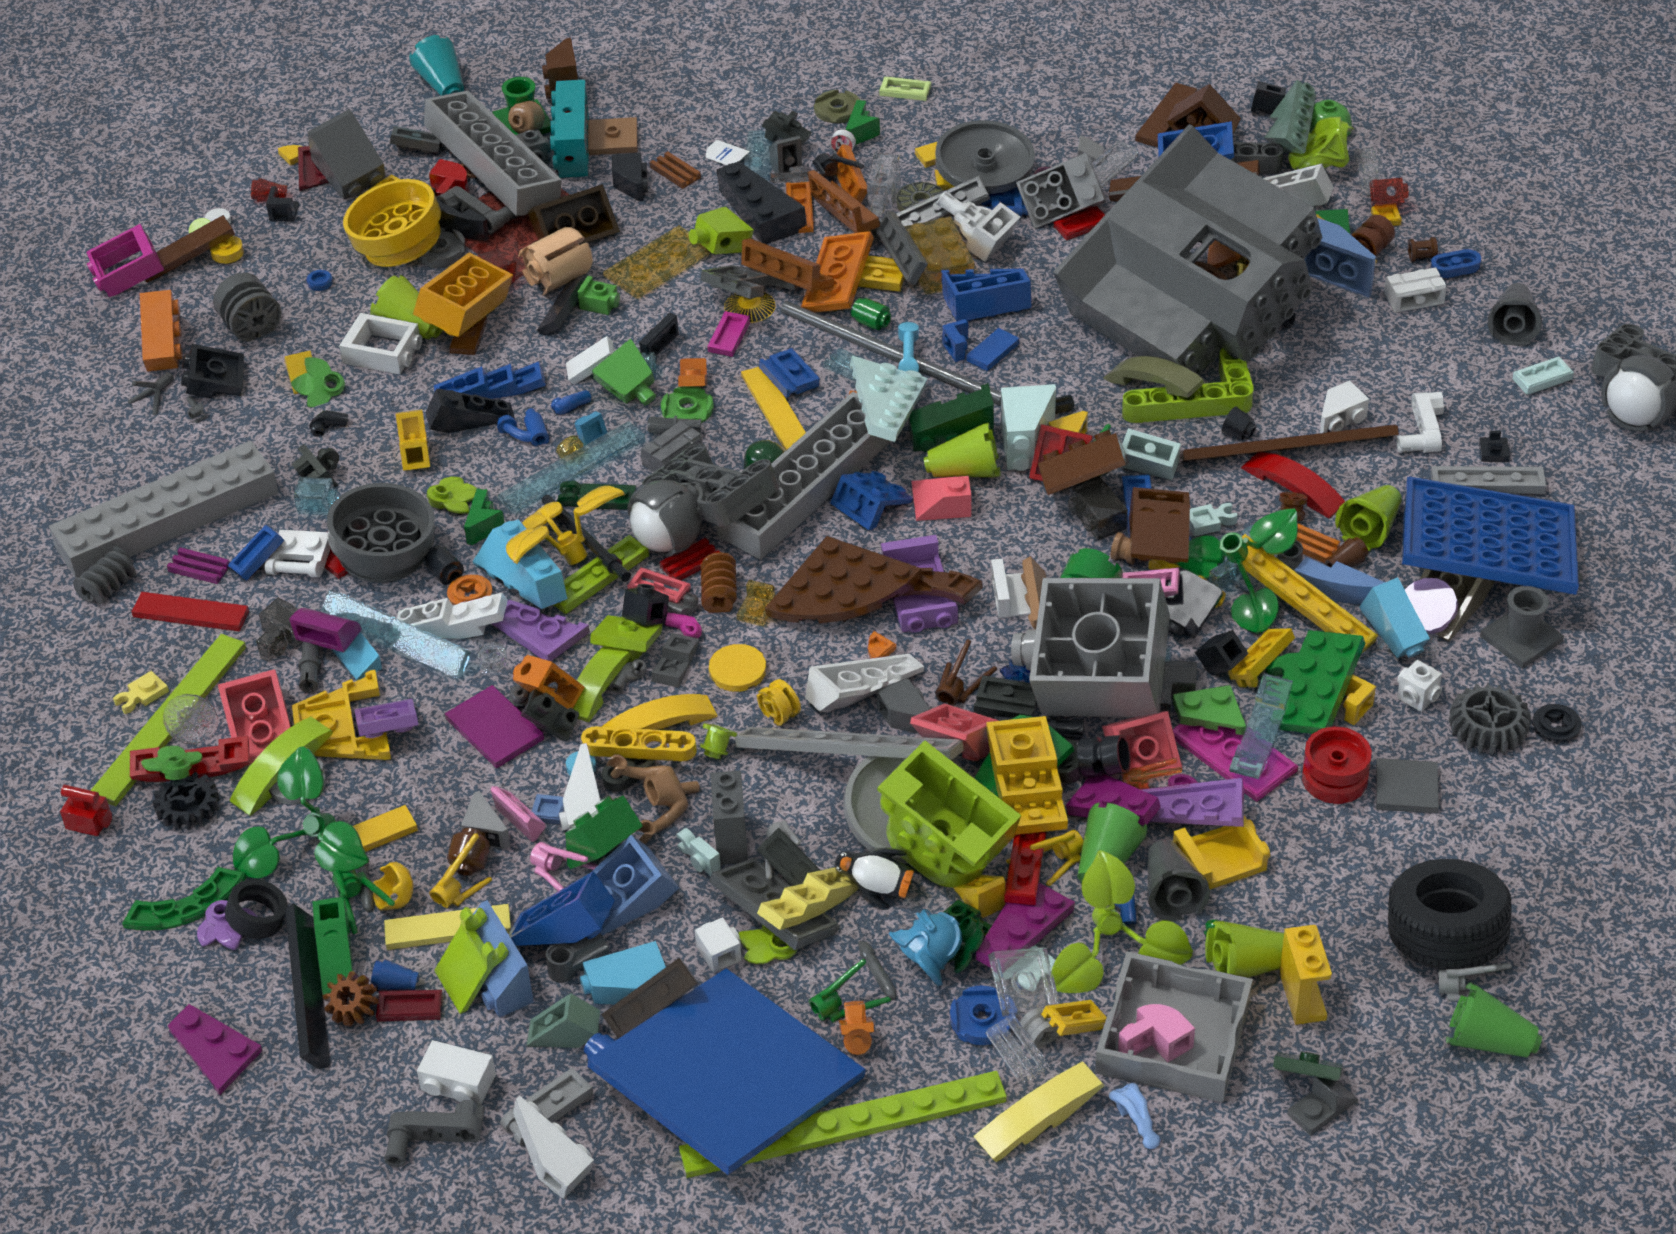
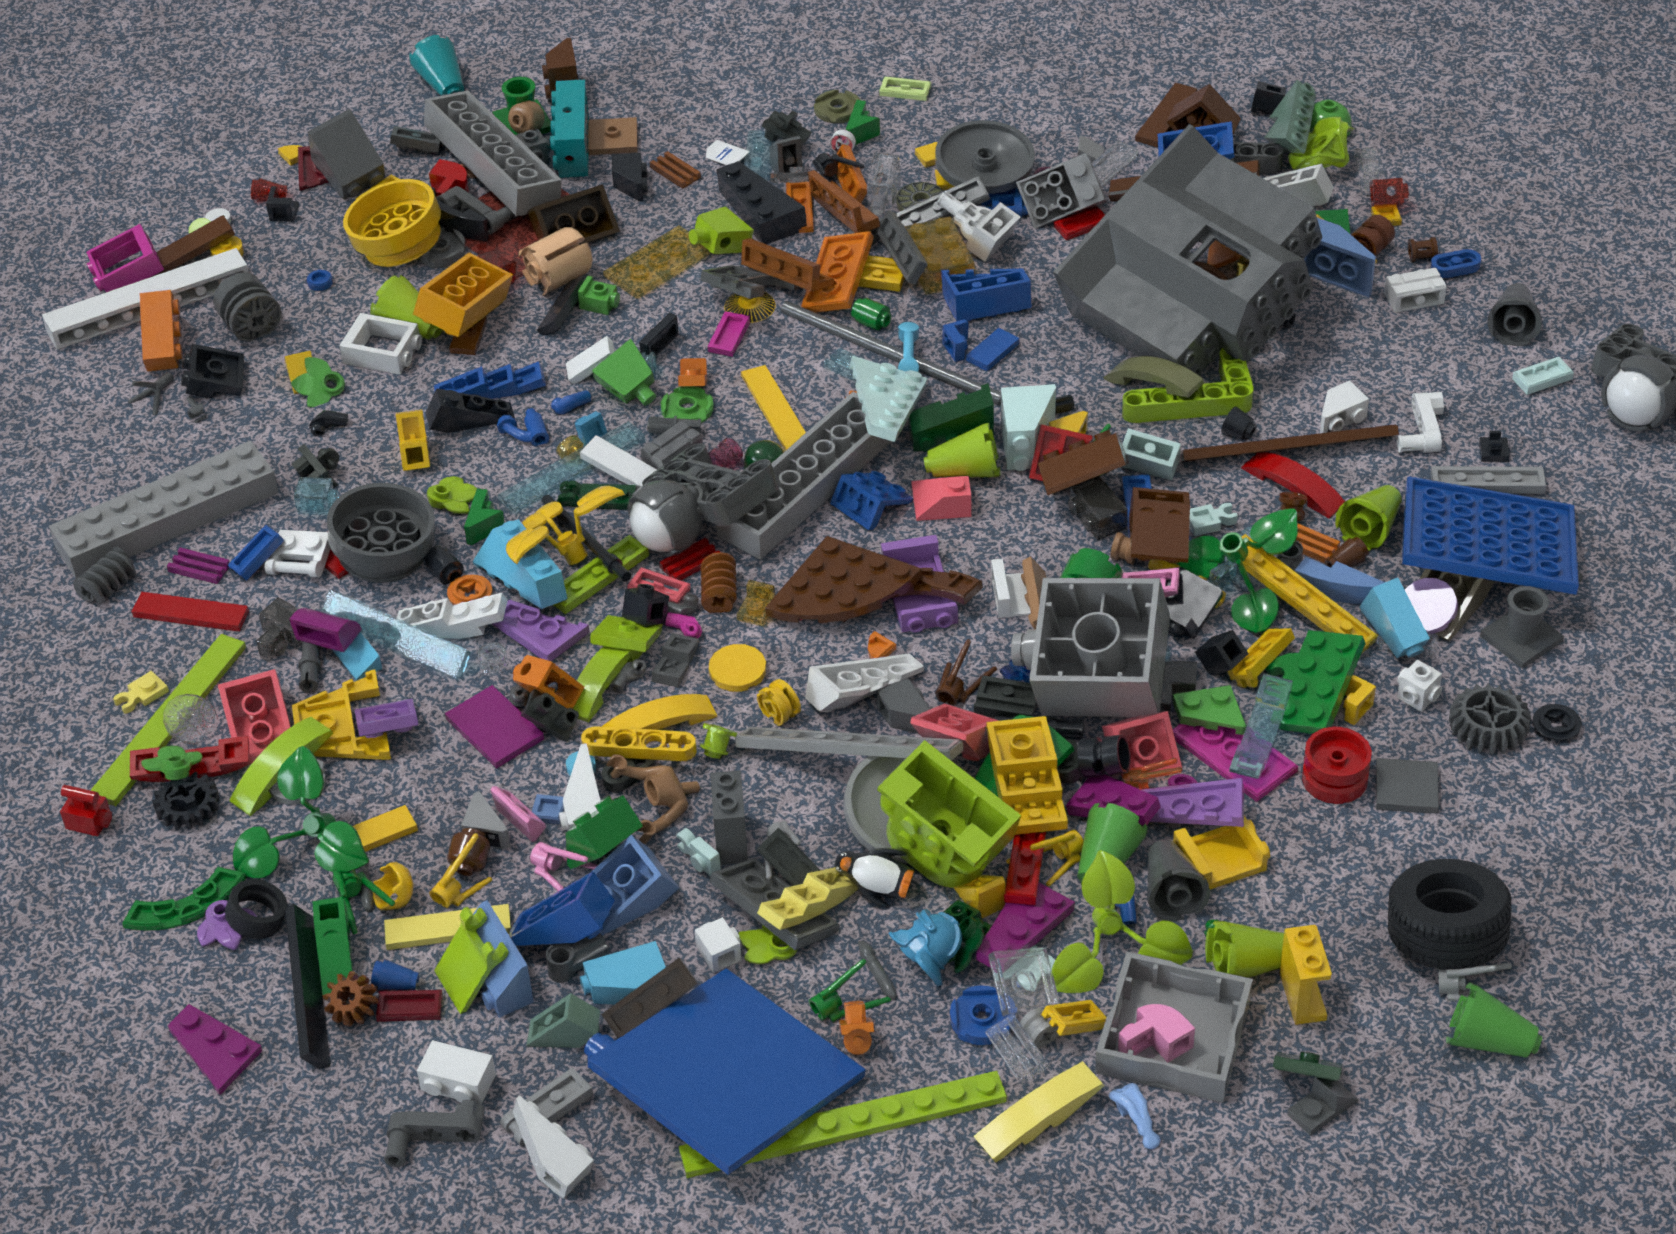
(122, 305): none -> white brick
(616, 462): none -> white tile
(726, 454): none -> clear pink wheel
(789, 372): blue plate -> none

